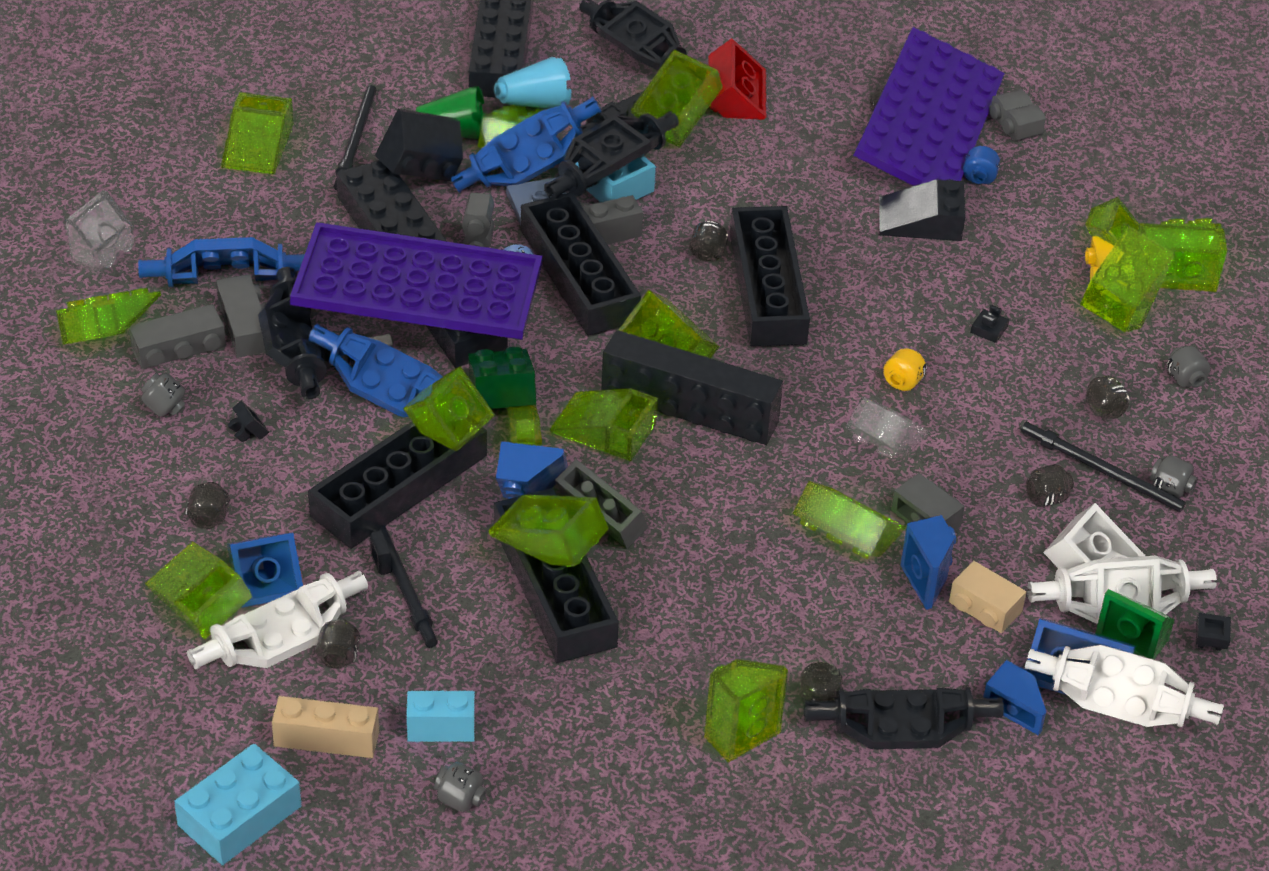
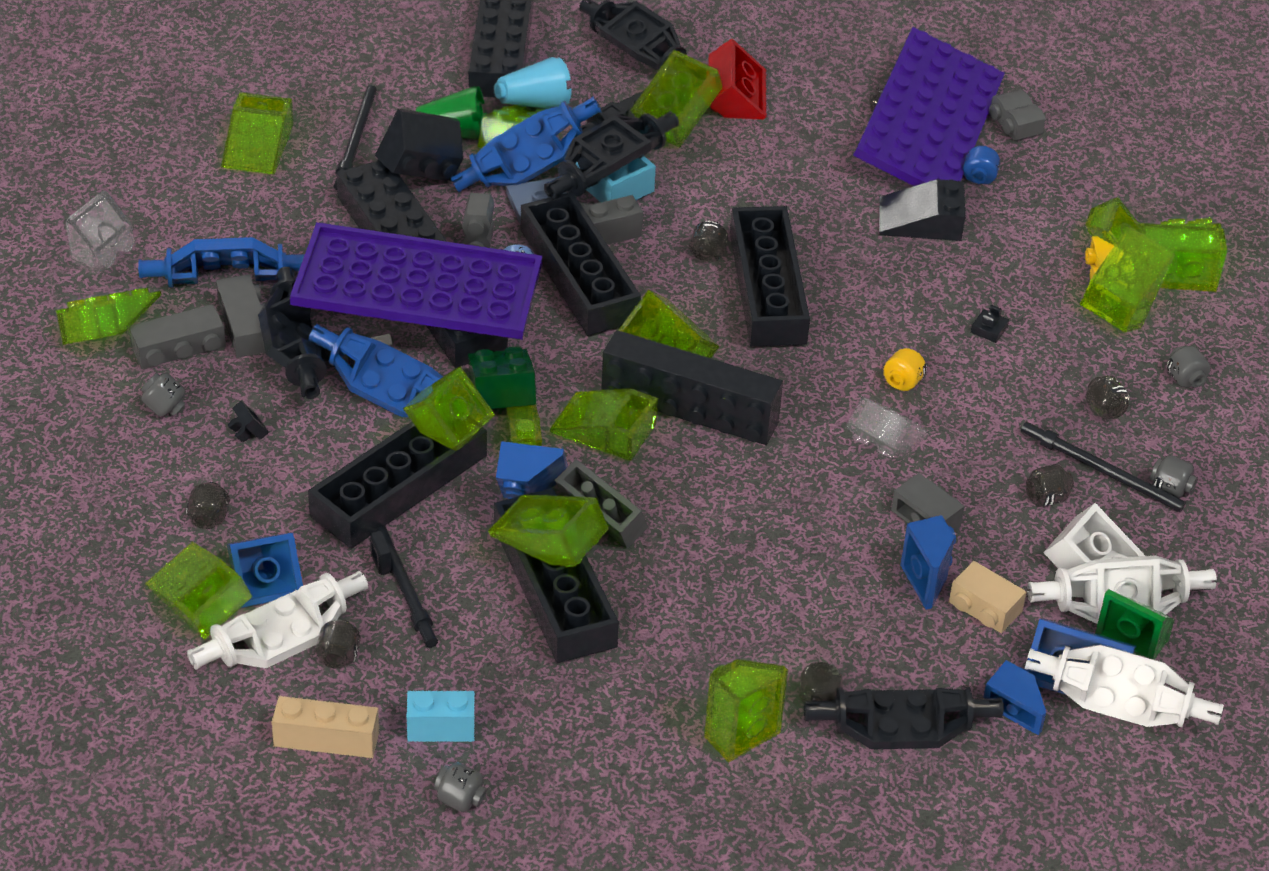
(238, 803): medium azure brick -> none
(846, 520): clear neon green slope -> none
(1213, 631): black tile -> none

